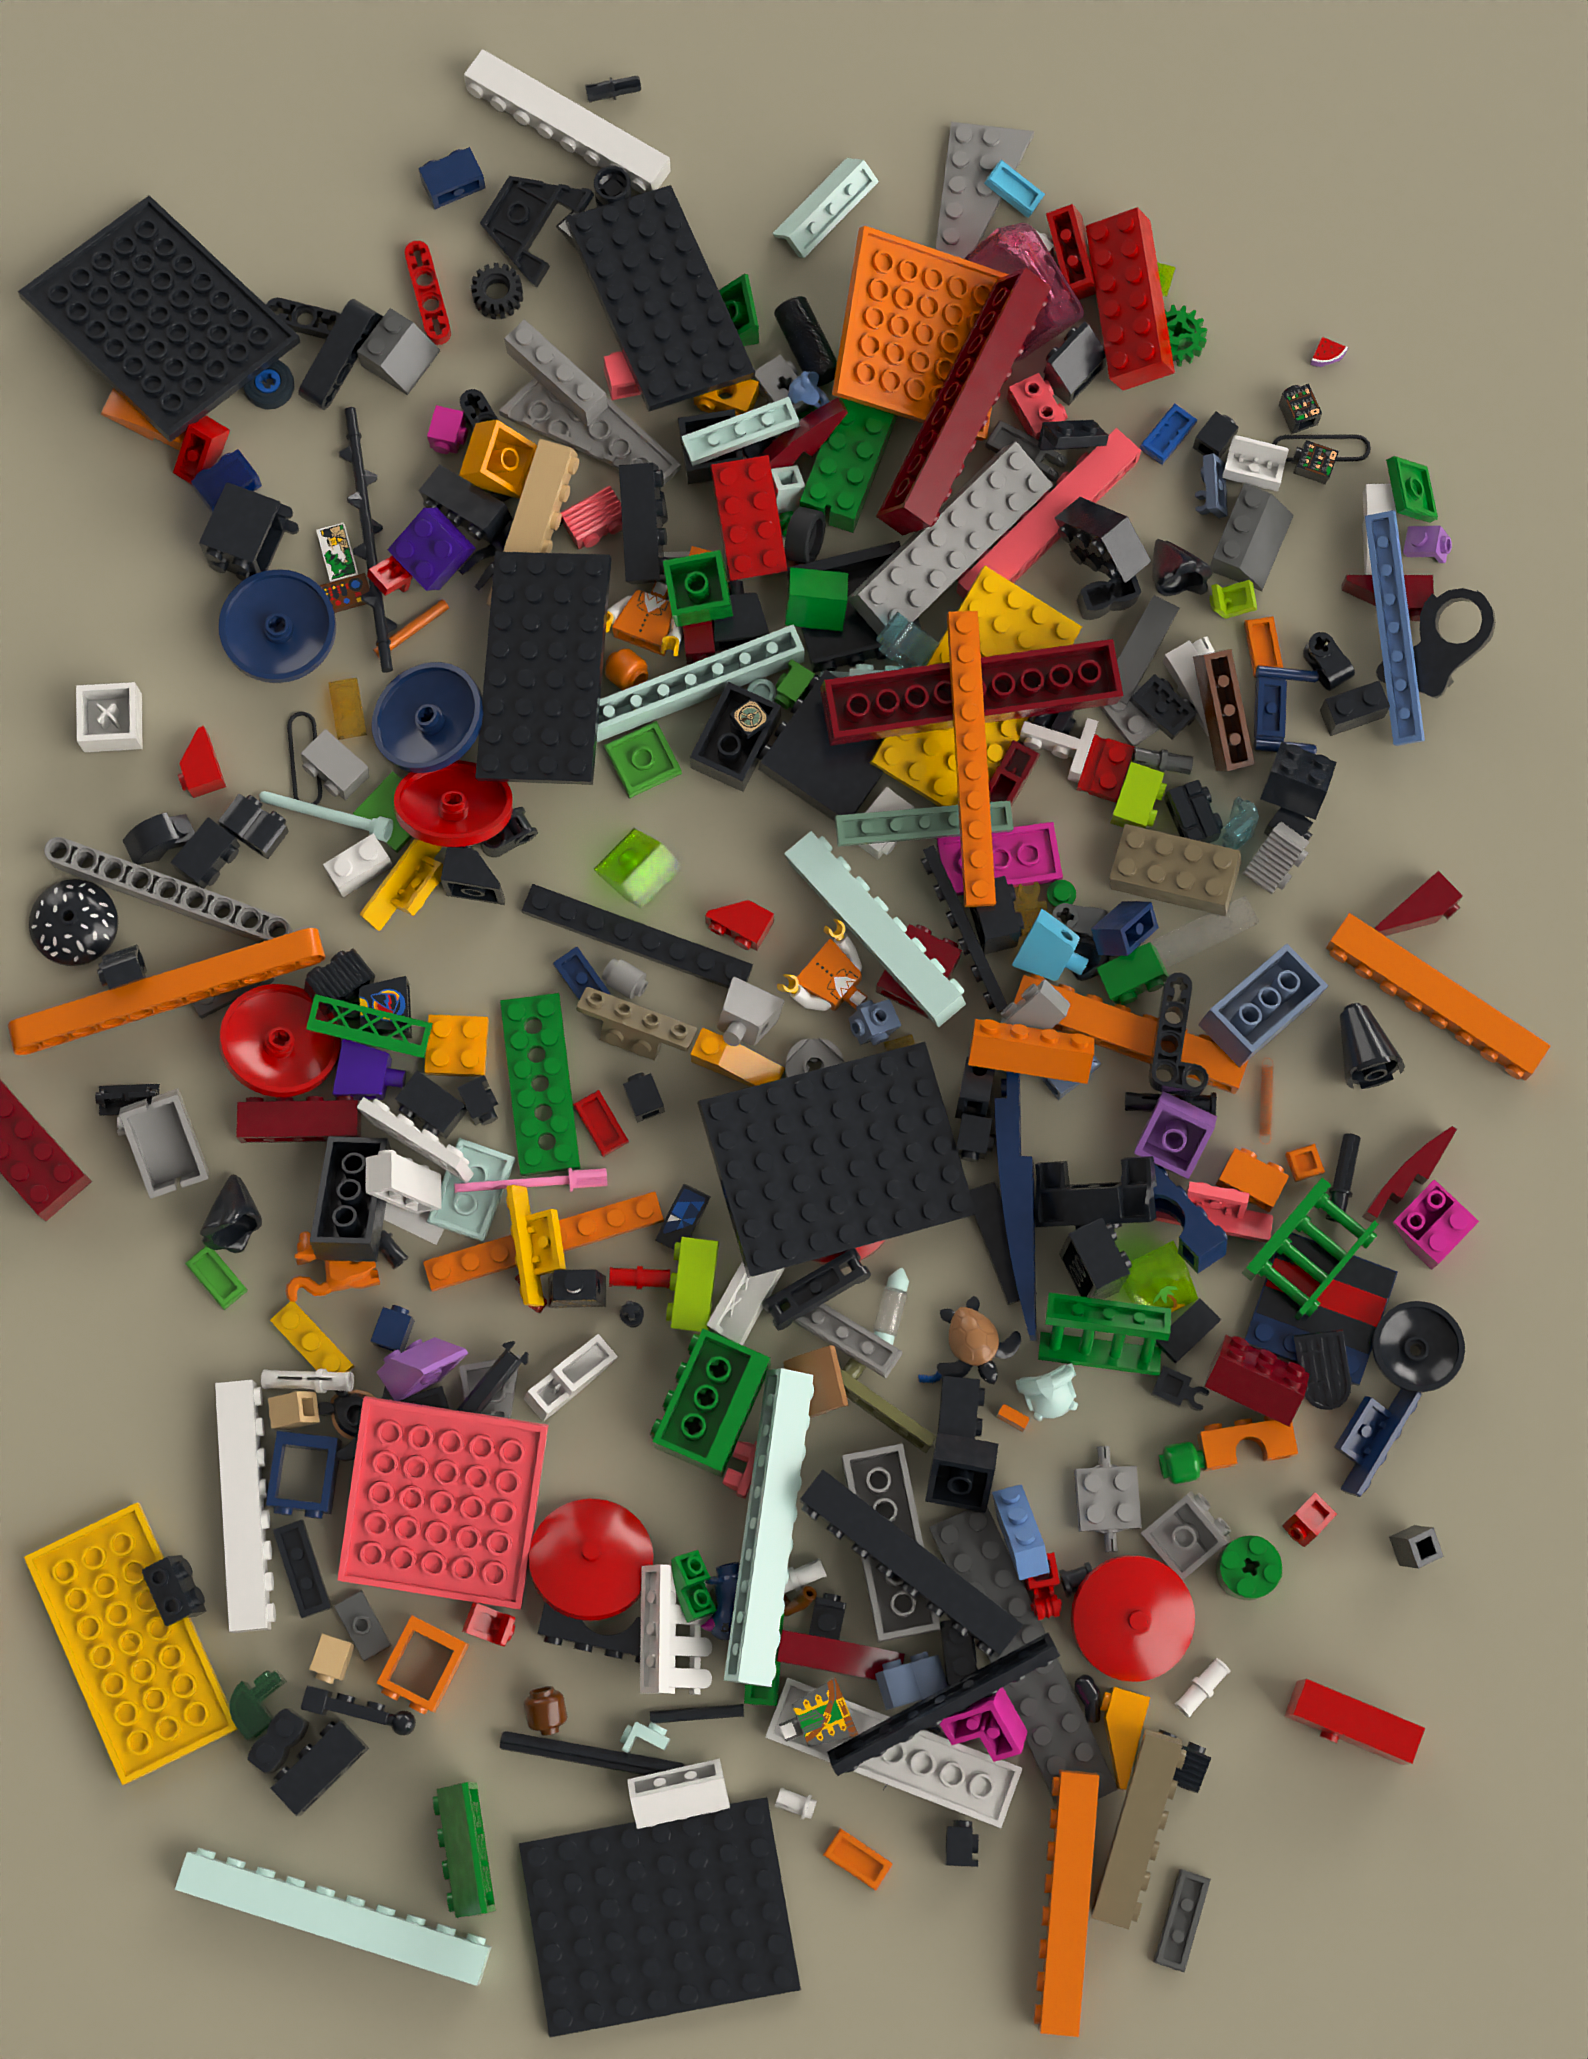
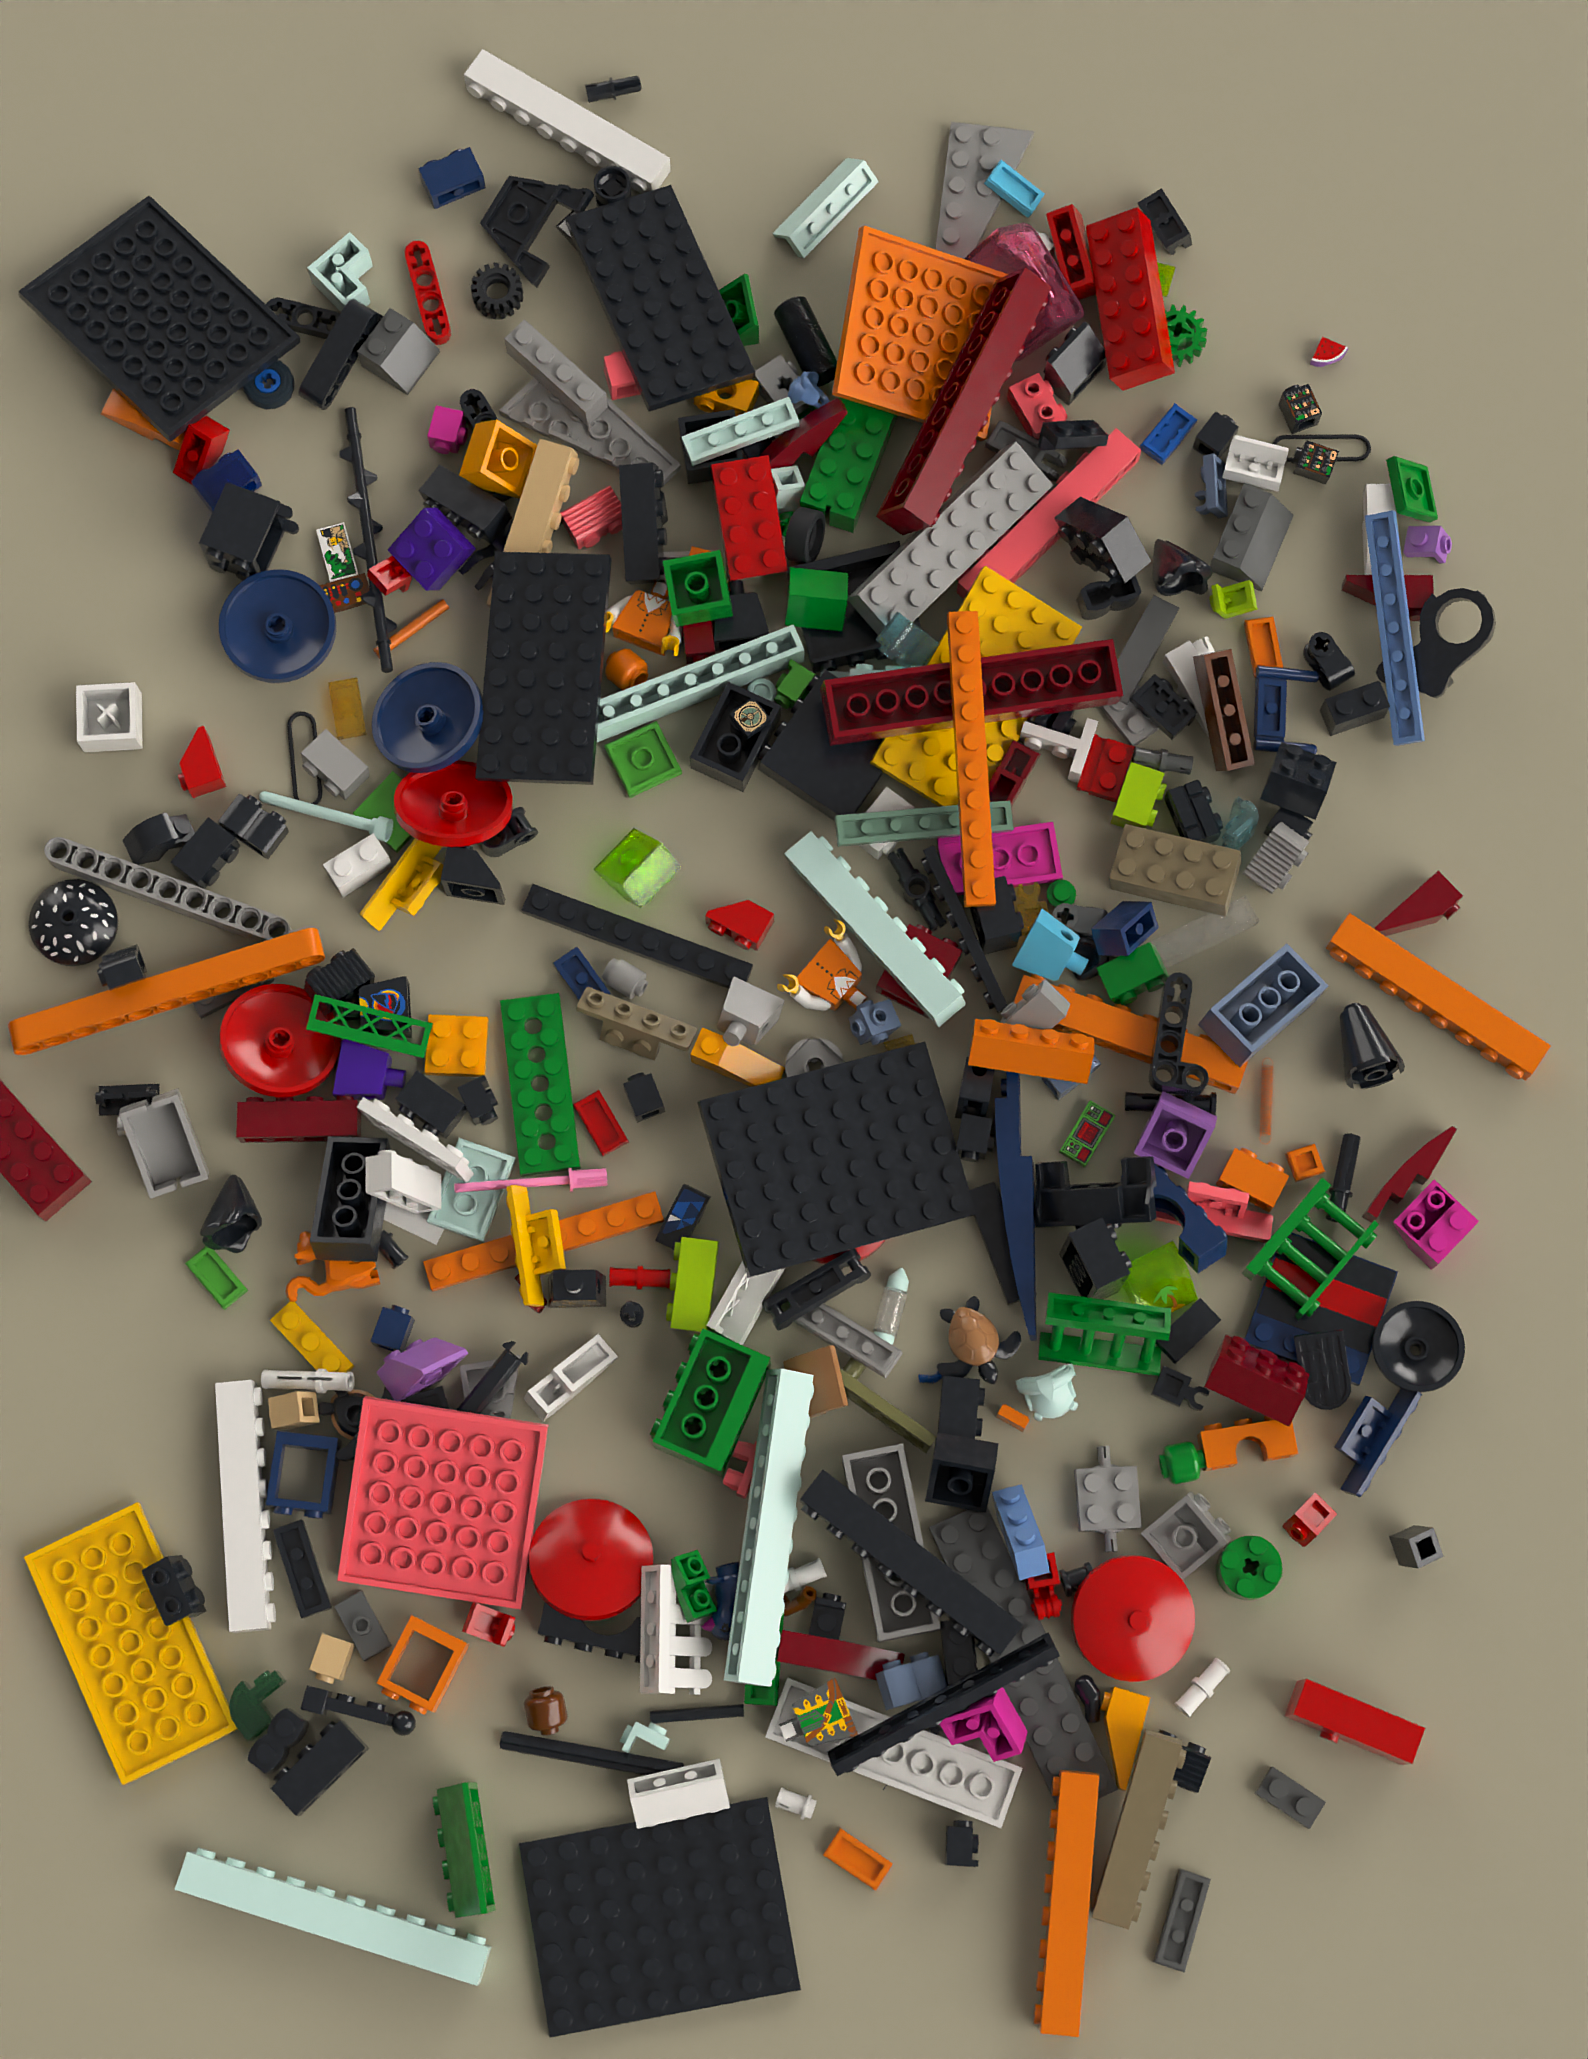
(338, 272): none -> light aqua brick
(924, 902): none -> black pin
(1087, 1133): none -> tile
(1165, 221): none -> black hinge
(1290, 1797): none -> dark grey plate

